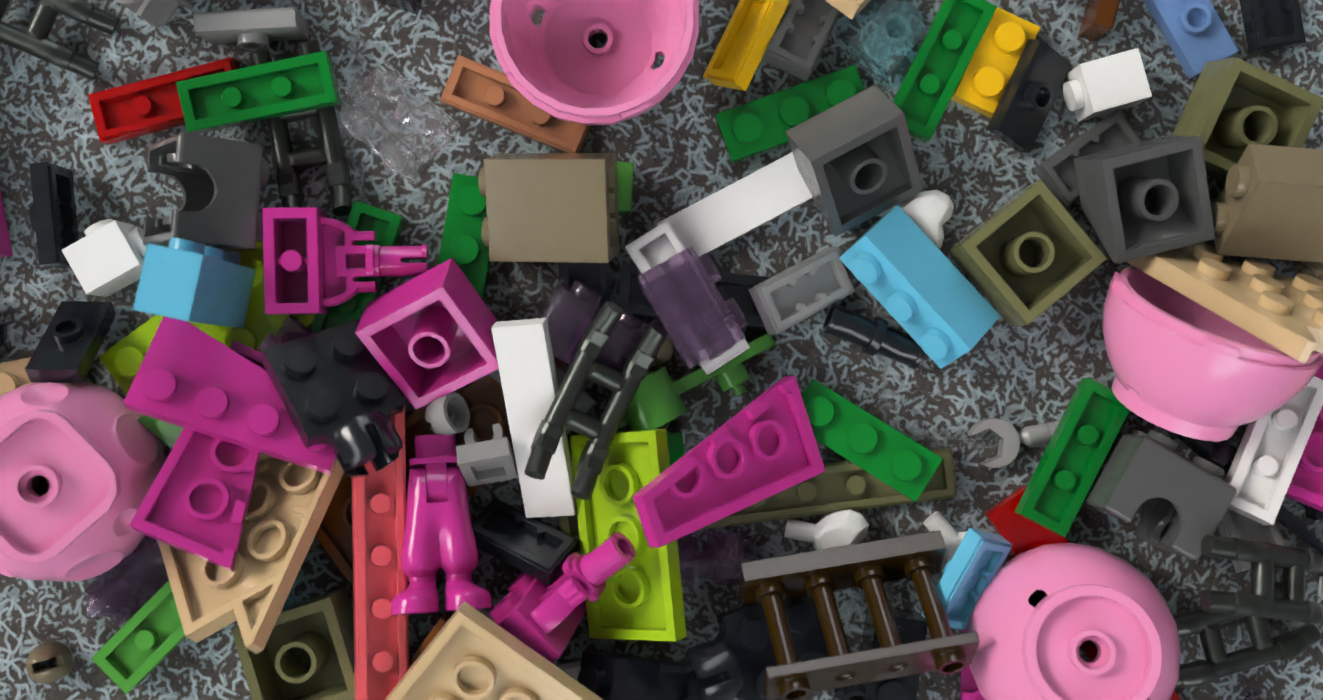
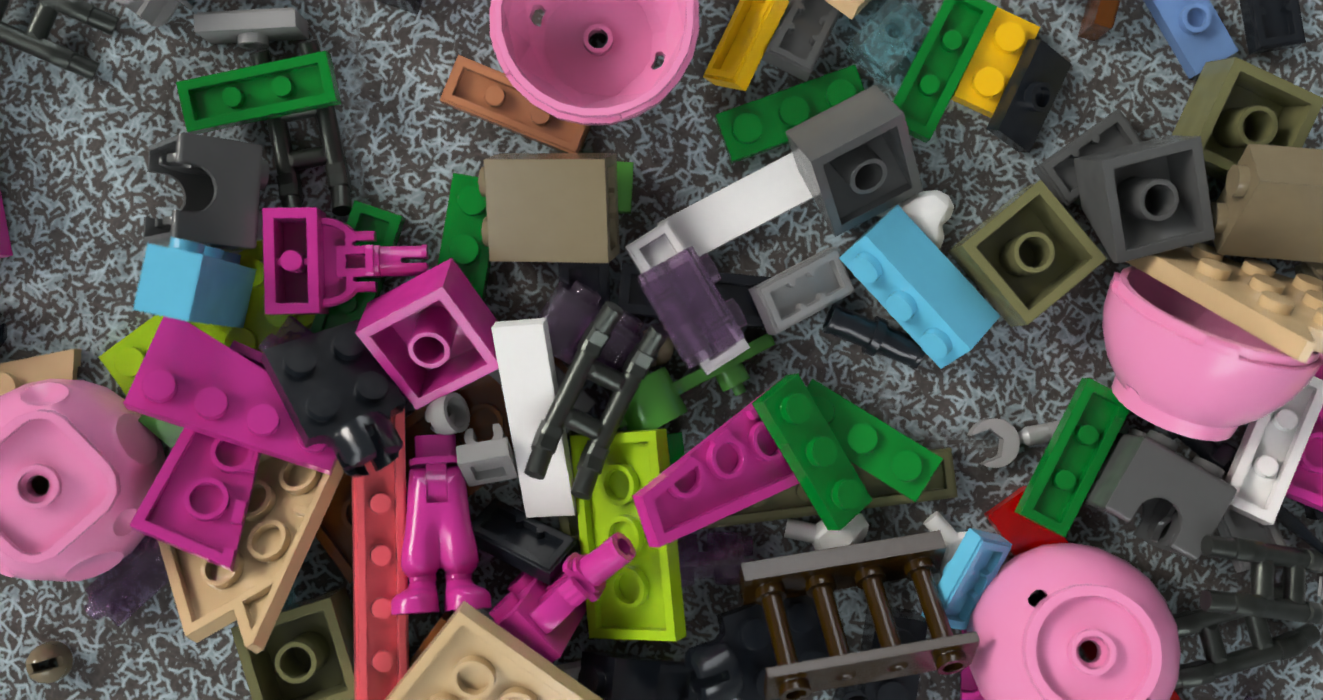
(53, 212): black plate -> none
(70, 342): black plate -> none
(107, 257): white brick -> none
(142, 641): bright green plate -> none
(146, 104): red tile -> none
(396, 120): clear bracket -> none
(812, 451): none -> green plate
(1106, 85): white brick -> none

